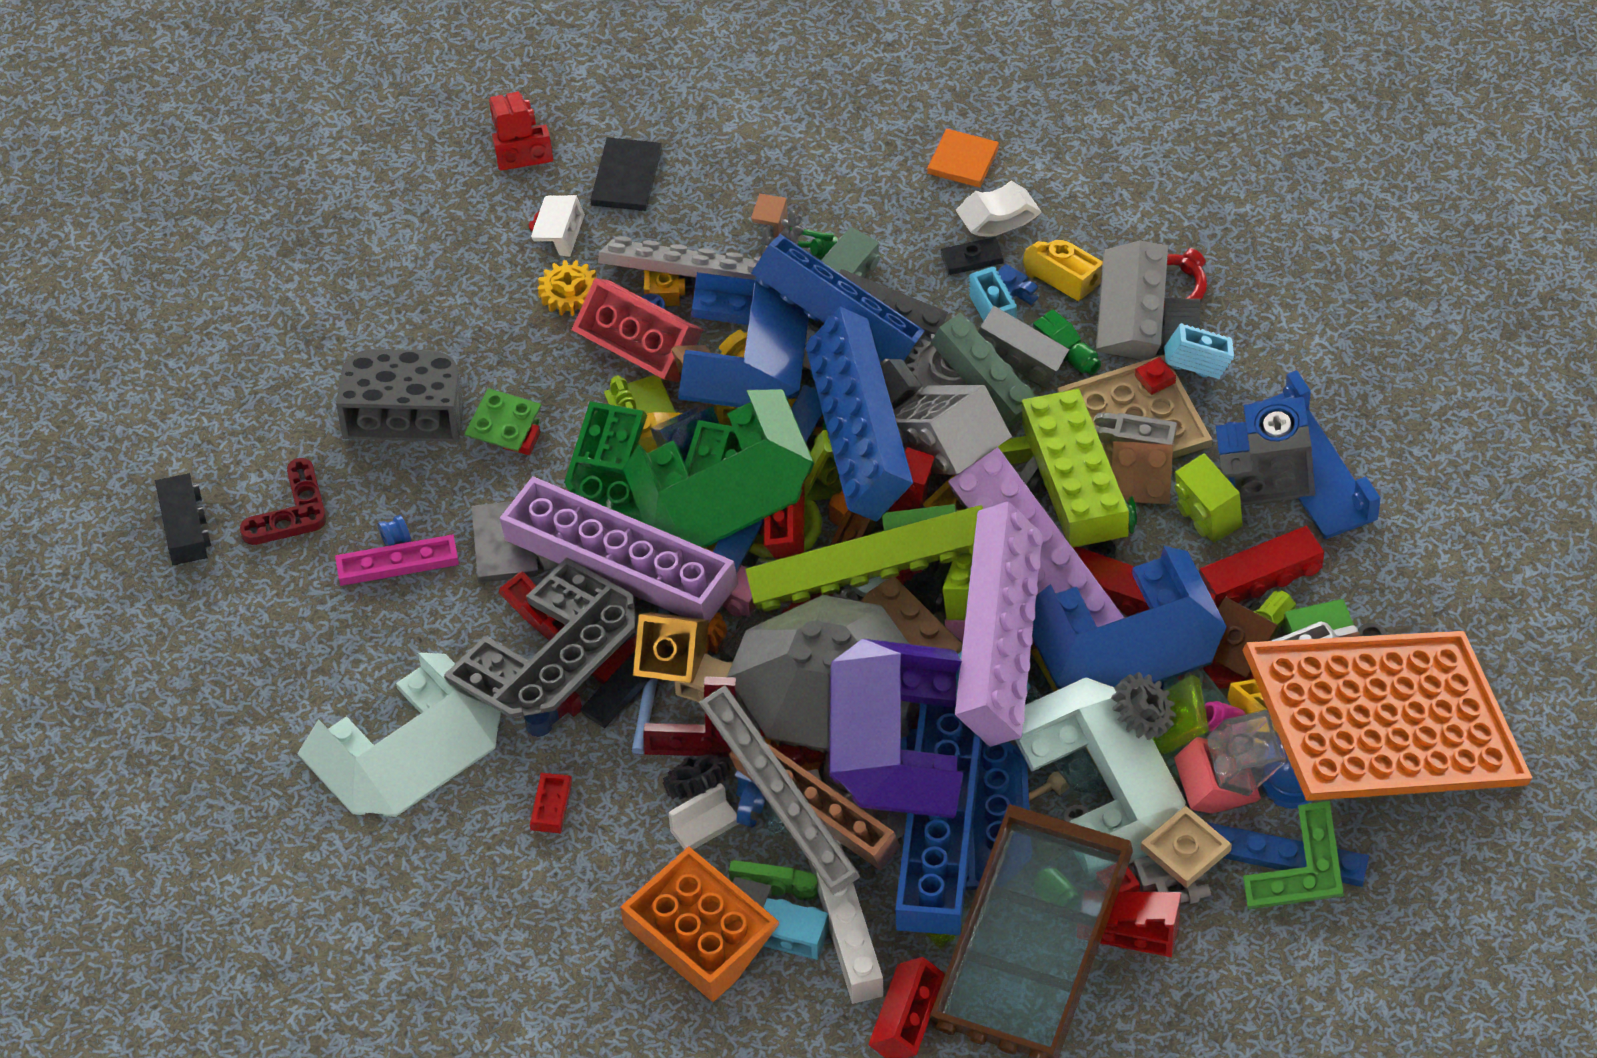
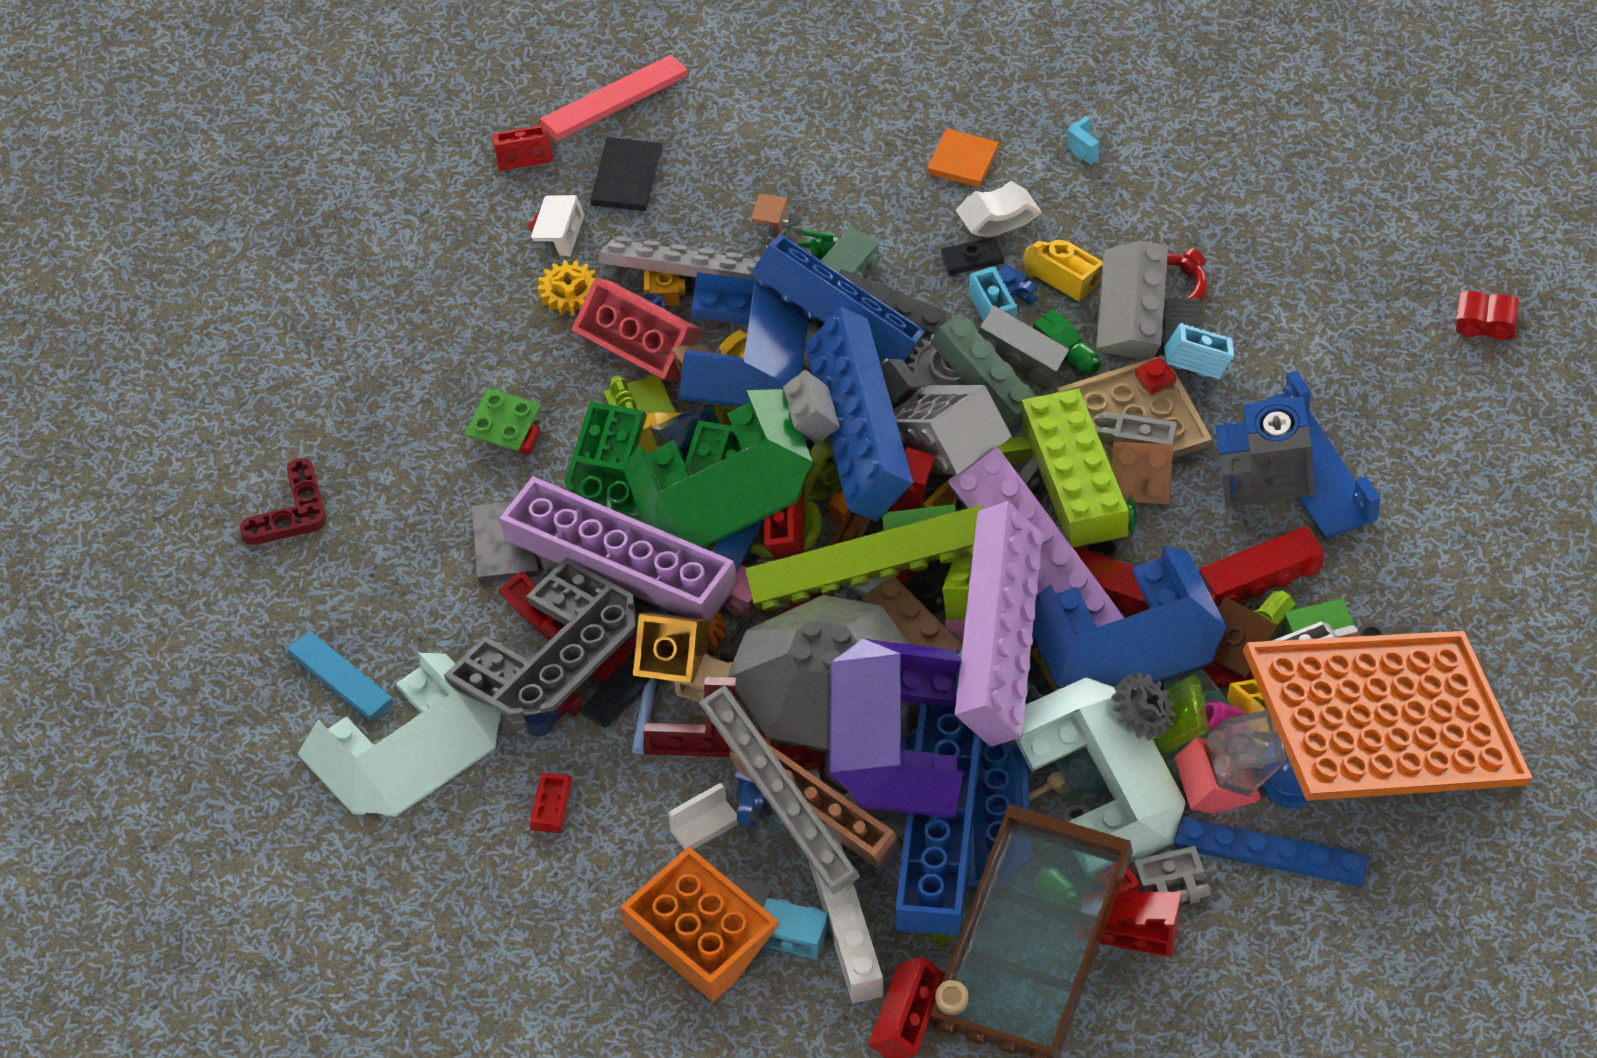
(183, 519): black brick -> none
(340, 676): none -> dark azure tile
(394, 531): blue wheel -> none
(396, 560): dark pink plate -> none
(400, 396): dark grey brick -> none
(512, 116): red brick -> none
(613, 97): none -> coral tile
(696, 775): black gear -> none
(782, 879): bright green hinge -> none
(811, 407): none -> light grey brick
(951, 997): none -> tan tile
(1081, 142): none -> medium azure bracket
(1186, 846): tan plate -> none
(1208, 498): lime brick -> none
(1316, 881): bright green plate -> none
(1487, 315): none -> red brick

